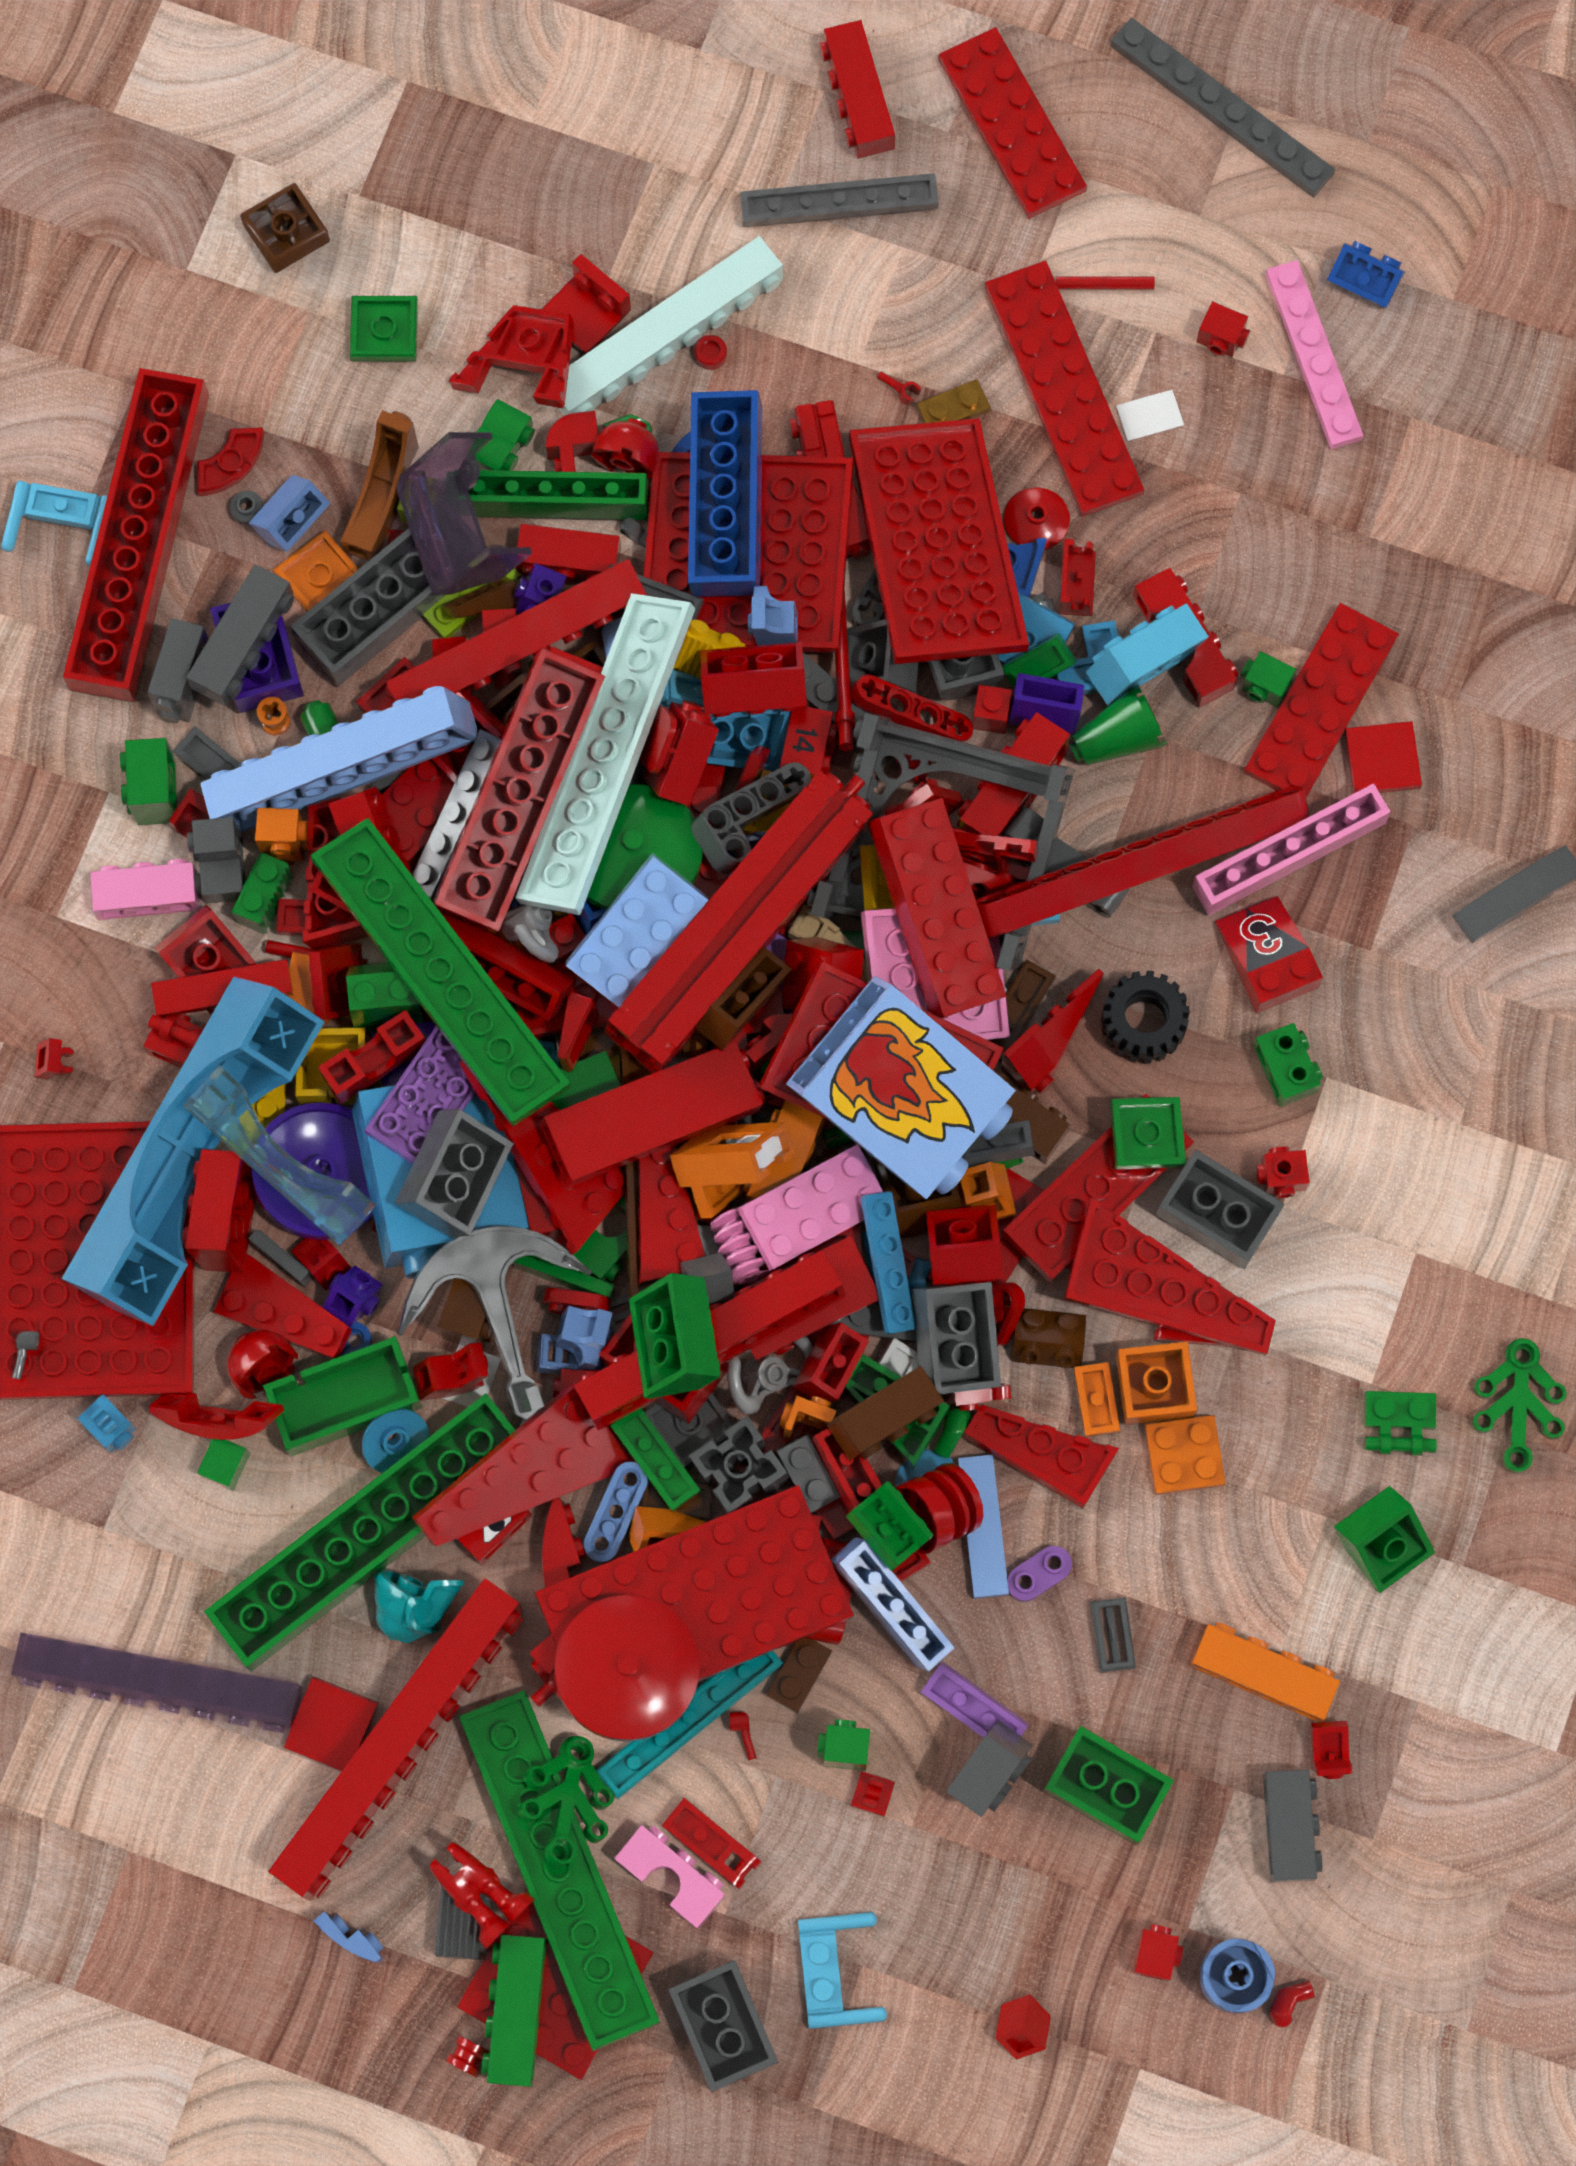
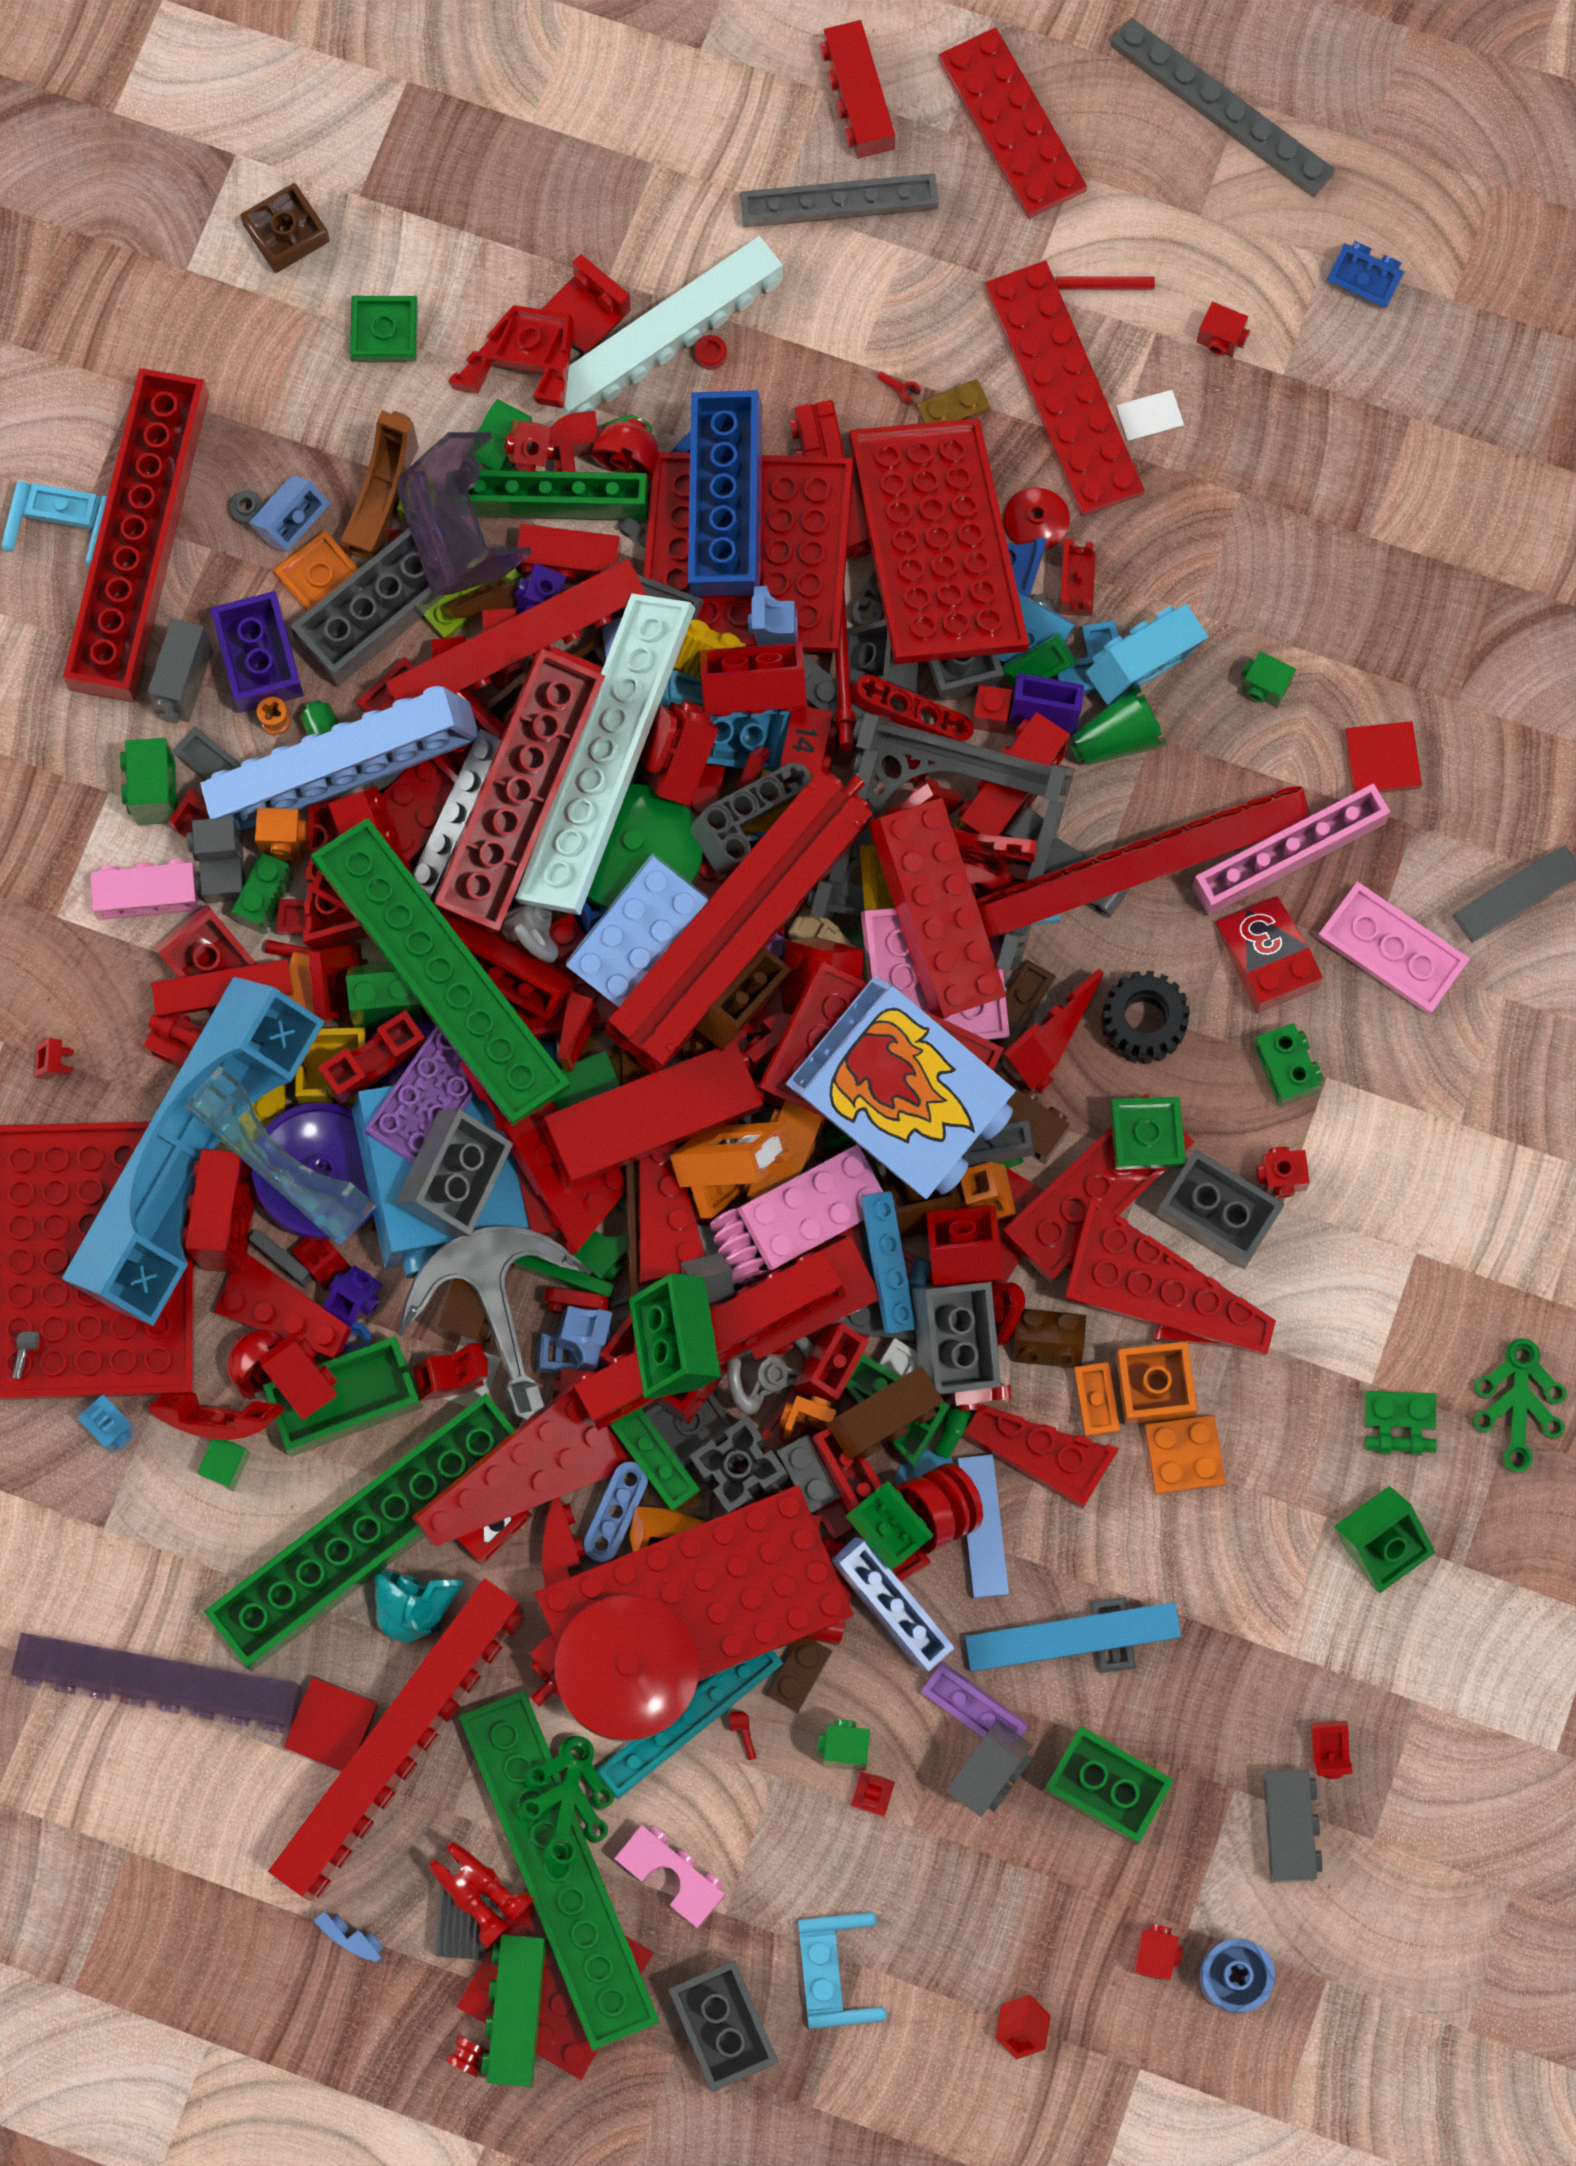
(232, 462): red tile -> none
(240, 635): dark grey brick -> none
(299, 1375): none -> red brick
(384, 1453): dark azure dish -> none
(524, 433): none -> red brick
(710, 1842): red plate -> none
(1039, 1573): medium lavender plate -> none
(1073, 1637): none -> dark azure tile
(1208, 673): red arch -> none
(1264, 1672): orange brick -> none
(1286, 2000): red arm -> none
(1314, 354): bright pink plate -> none
(1321, 701): red plate -> none
(1393, 948): none -> bright pink plate

